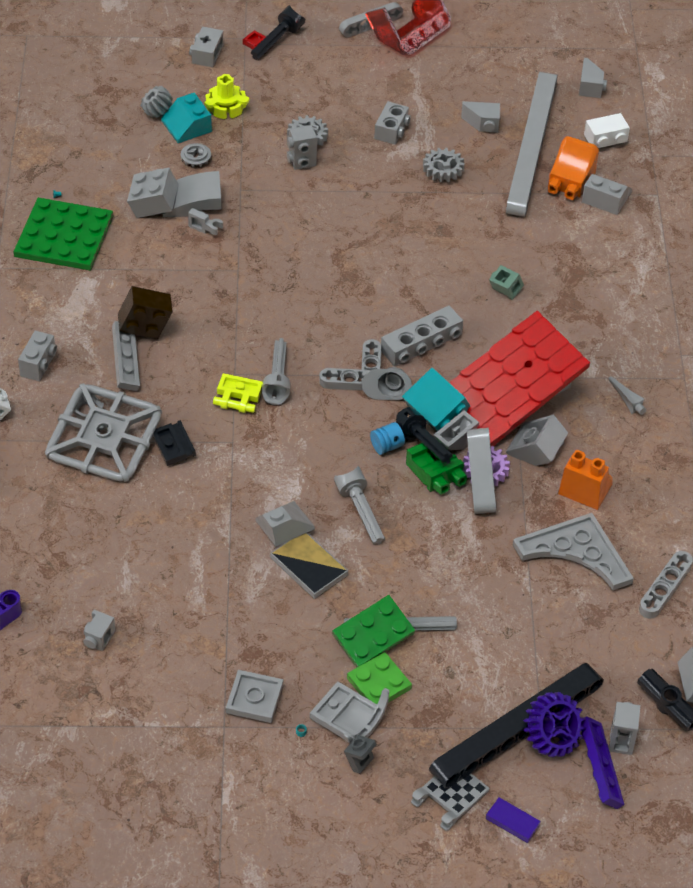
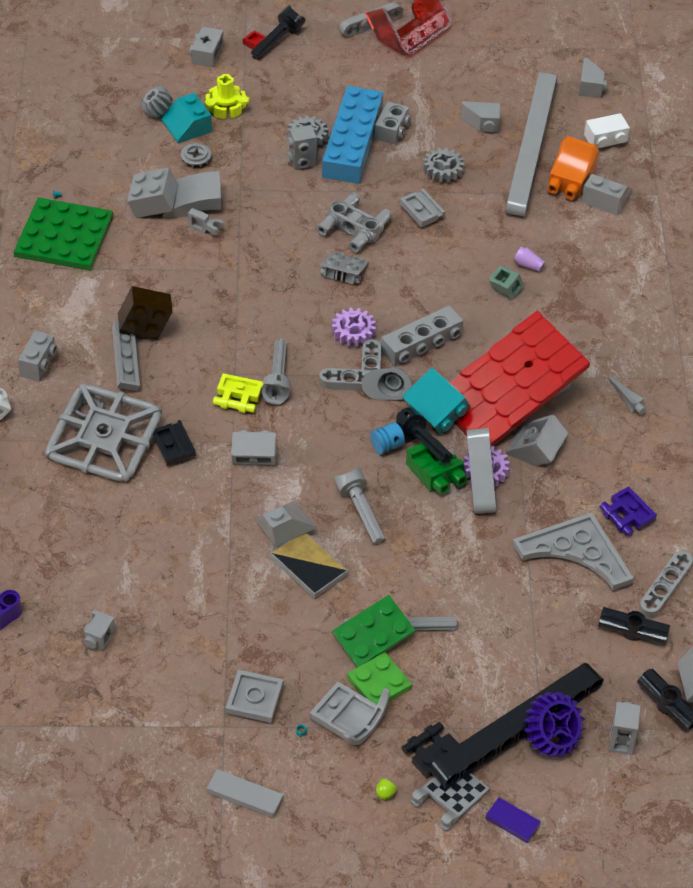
(245, 793): none -> light grey tile
(254, 448): none -> light grey brick
(350, 267): none -> light grey hinge
(352, 135): none -> dark azure brick
(353, 326): none -> lavender gear
(354, 222): none -> light grey piece
(360, 753): dark grey bracket -> none
(385, 789): none -> lime hinge
(422, 207): none -> light grey plate
(426, 756): none -> black plate
(454, 433): light grey slope -> none
(528, 259): none -> lavender cone
(585, 480): orange hips -> none
(602, 763): dark purple plate -> none
(632, 506): none -> dark purple plate
(634, 625): none -> black piece

